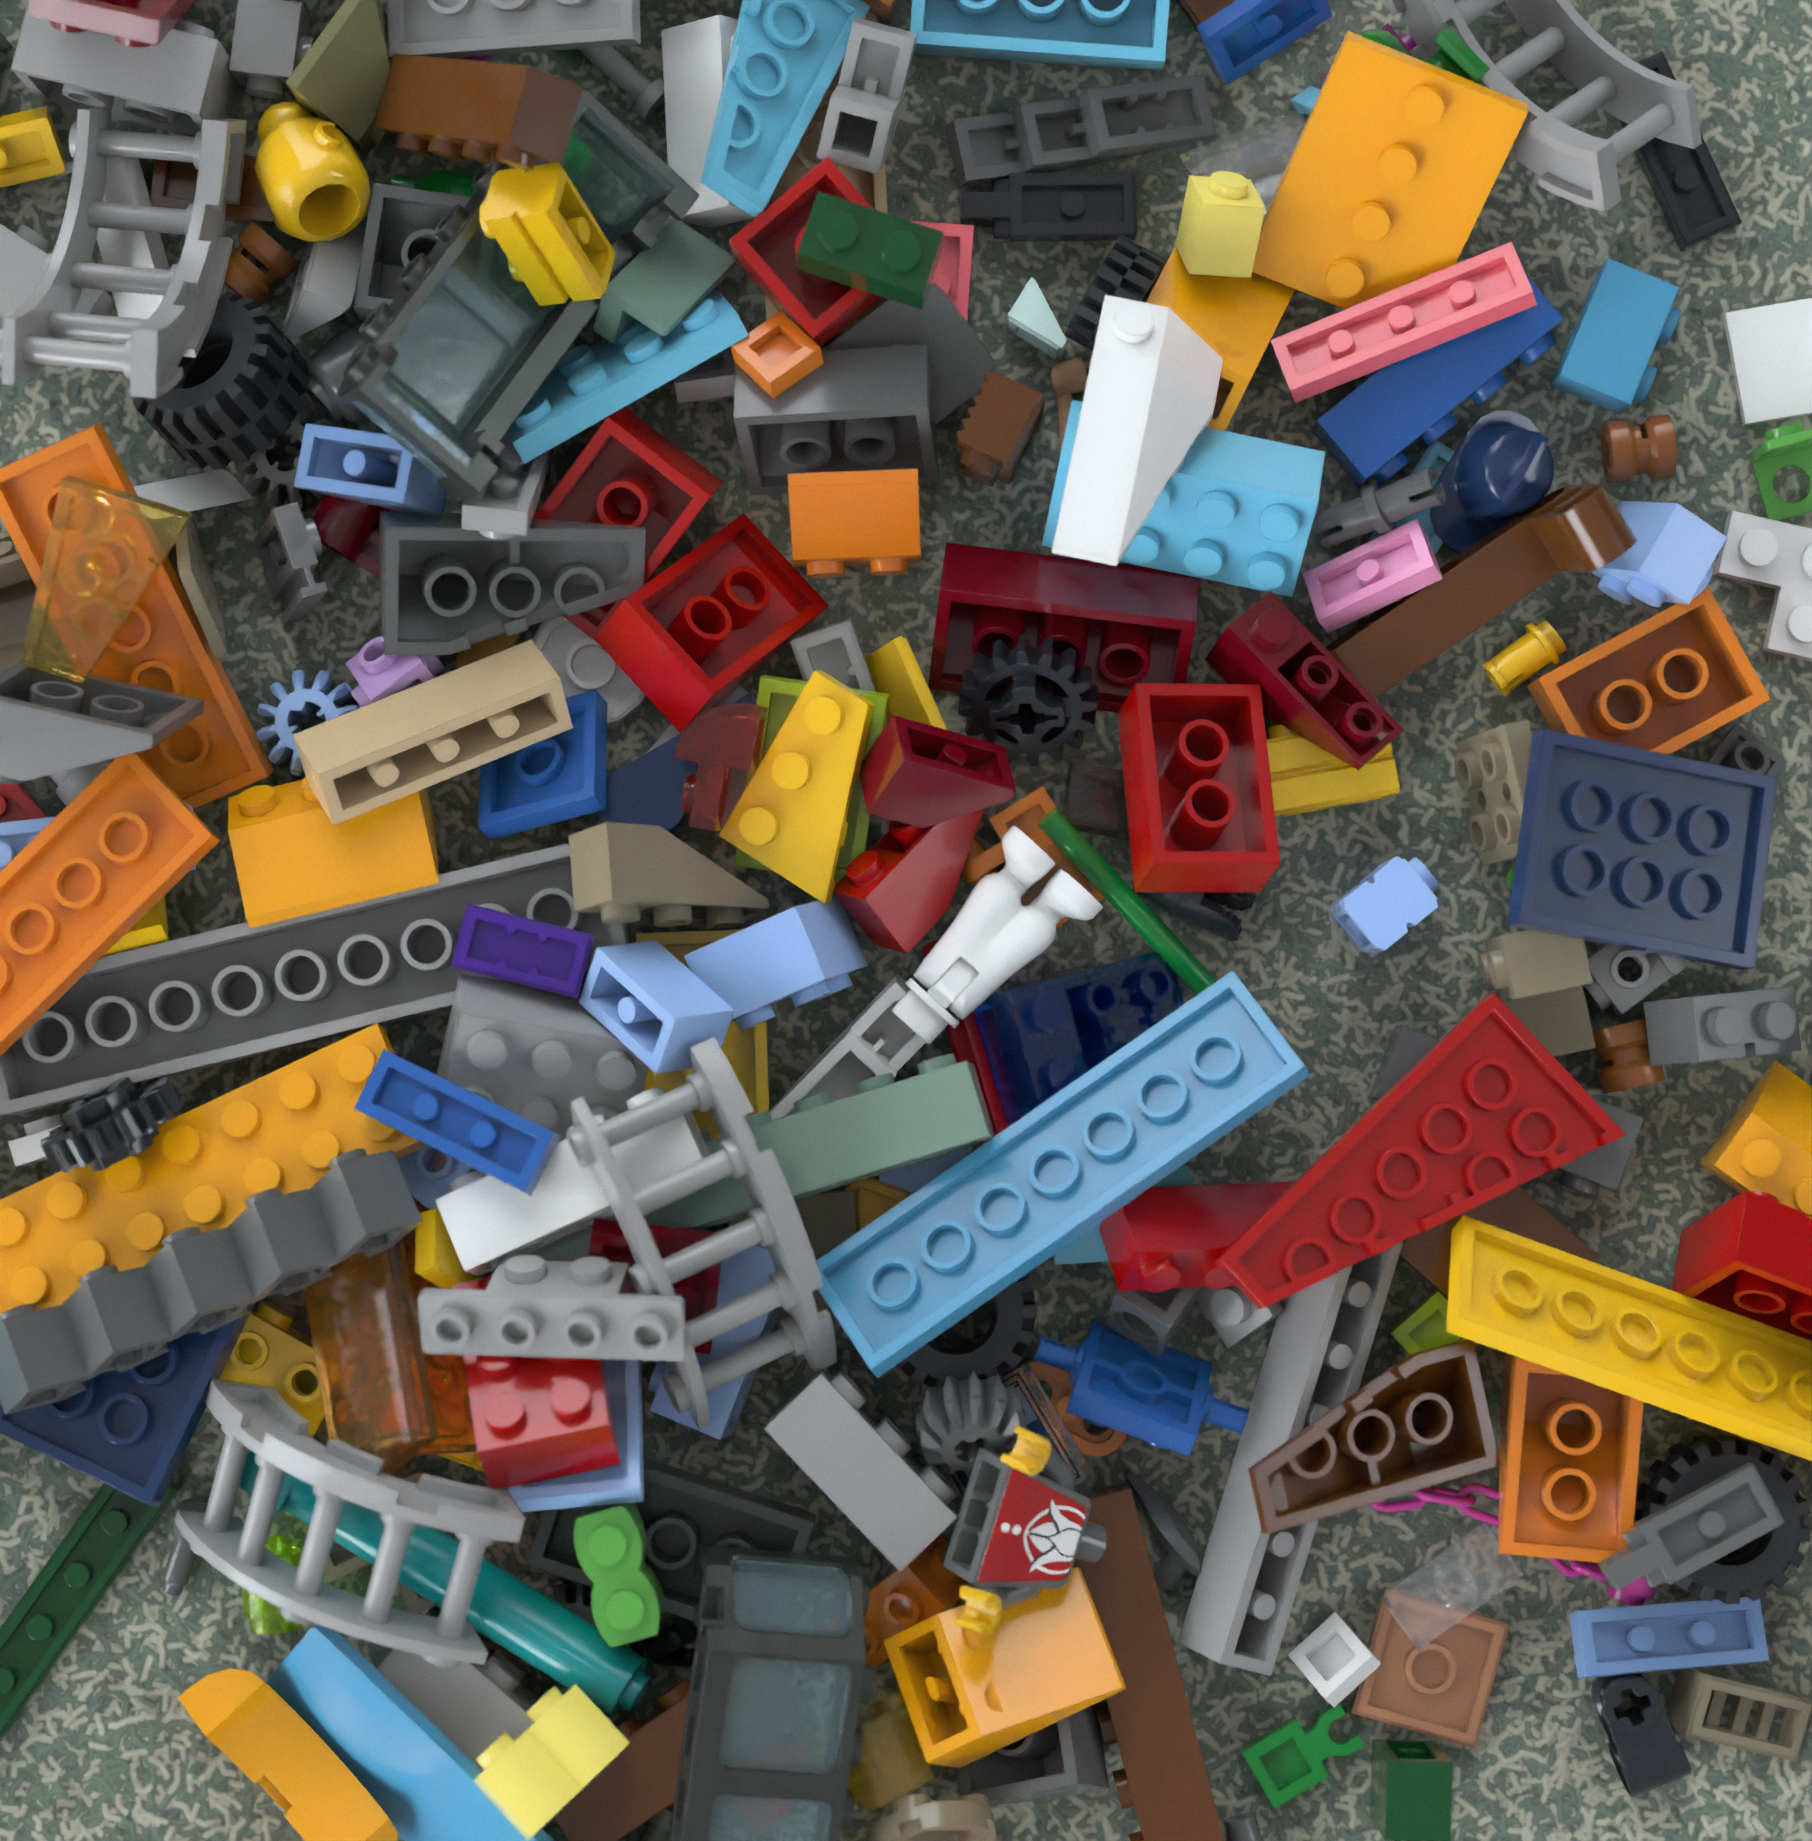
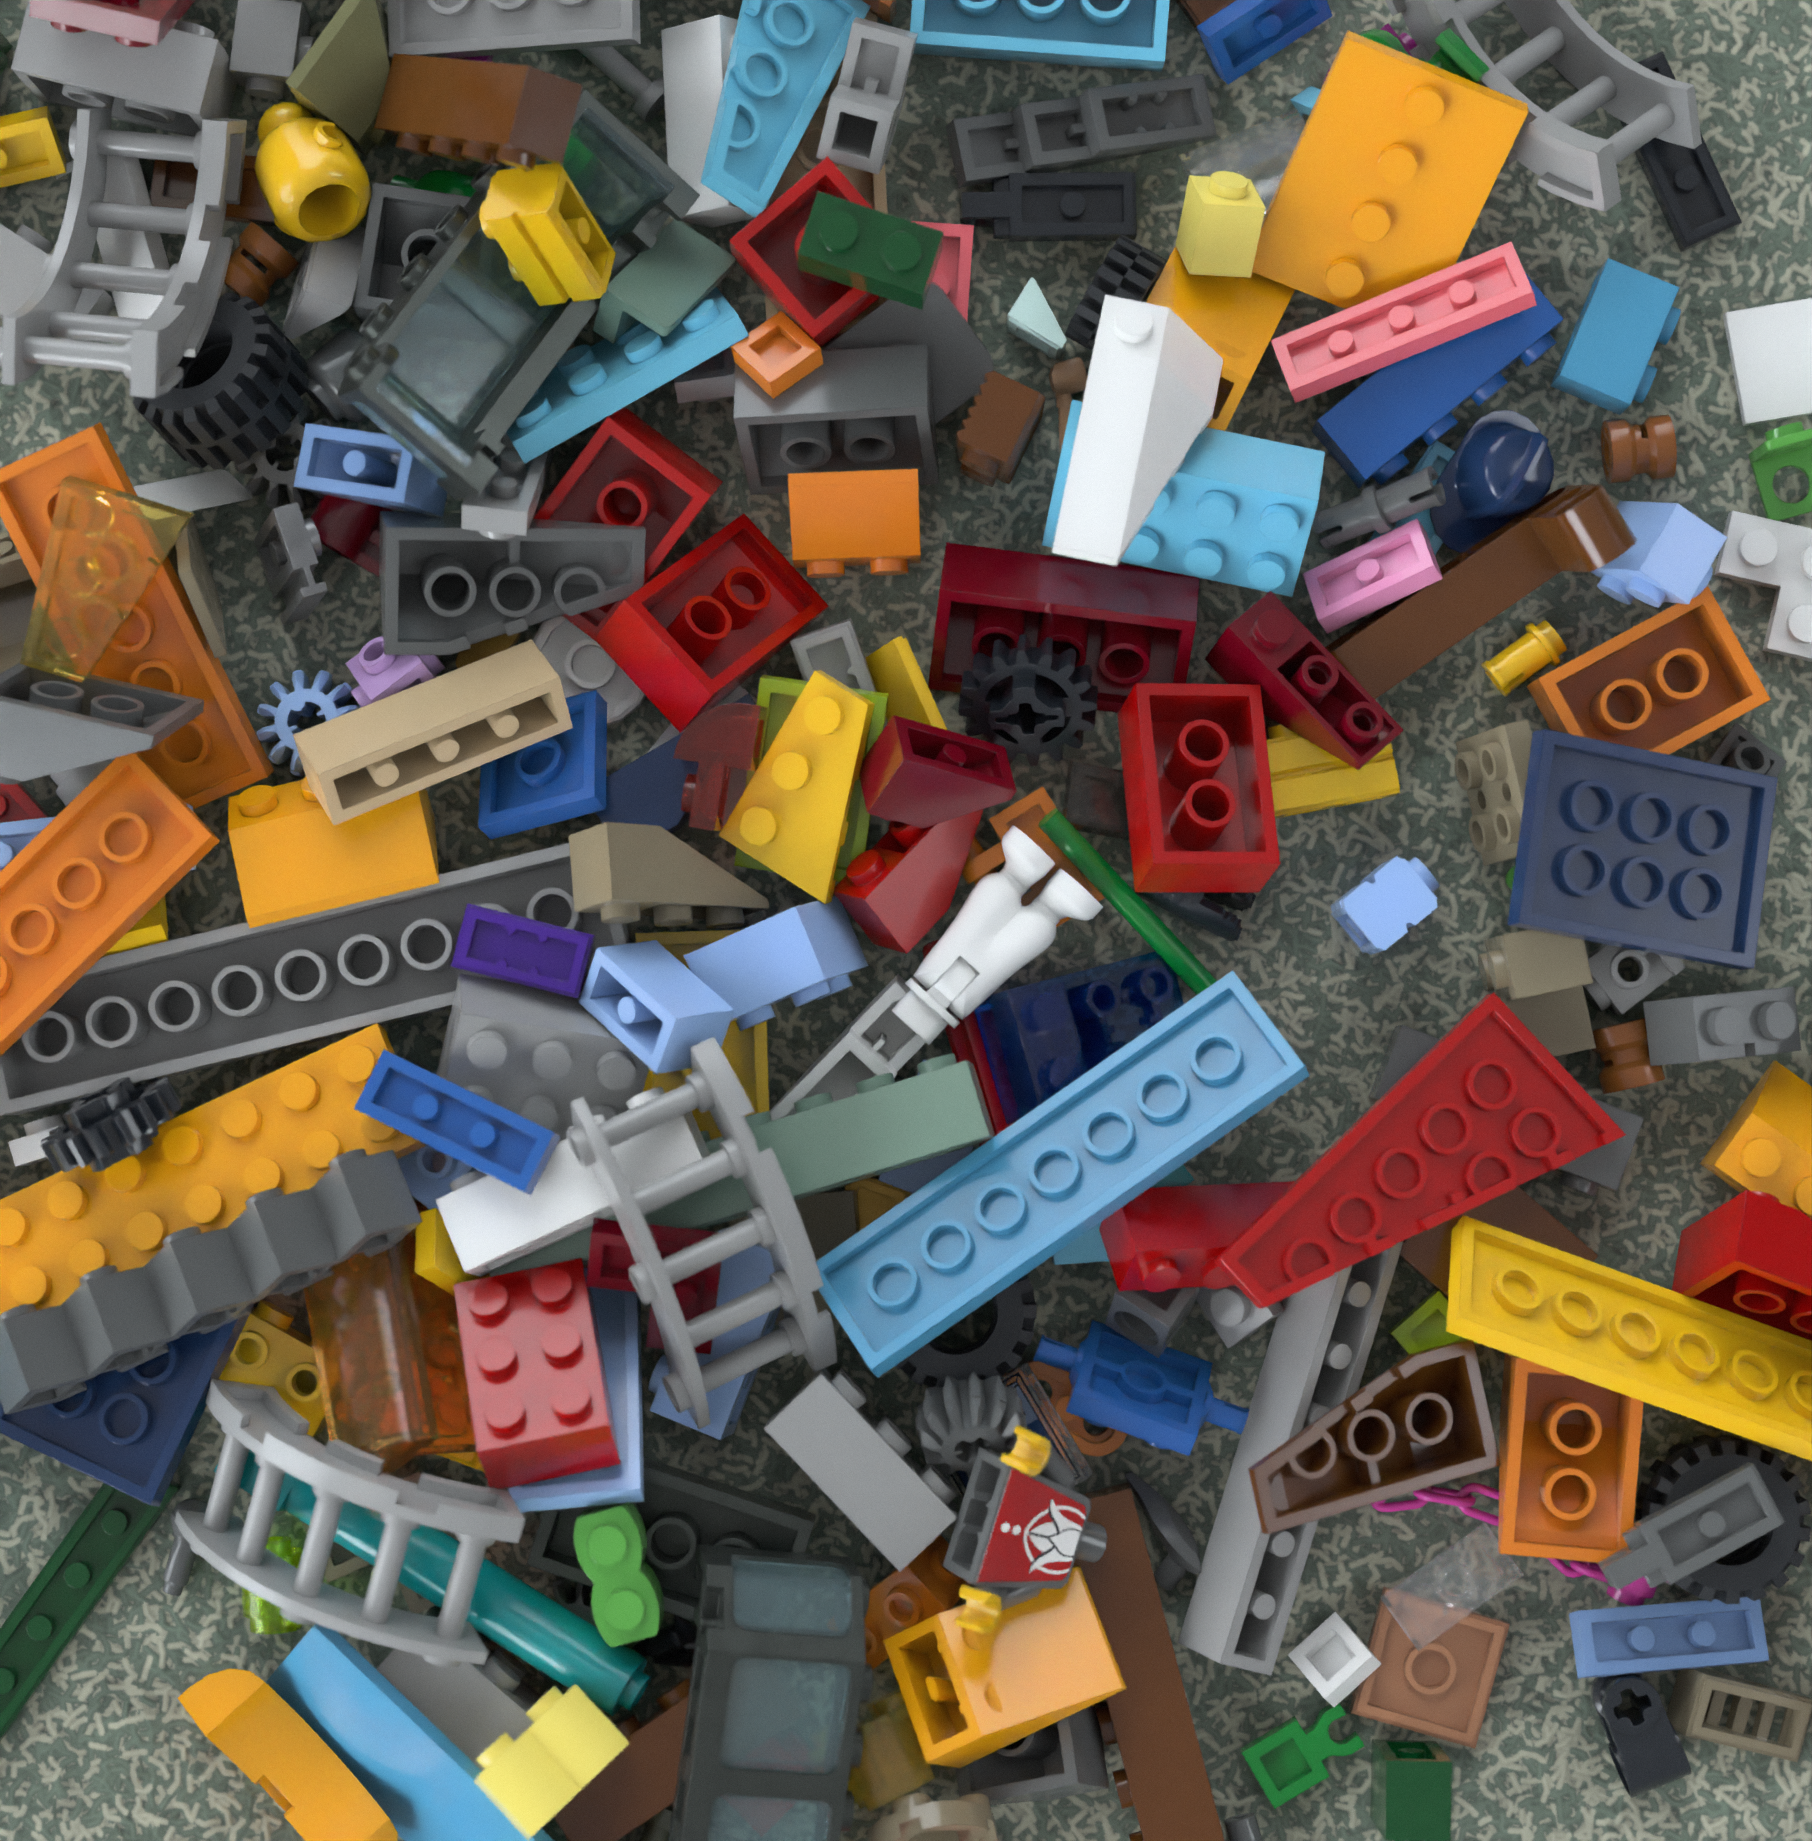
(554, 1312): light grey bracket -> none

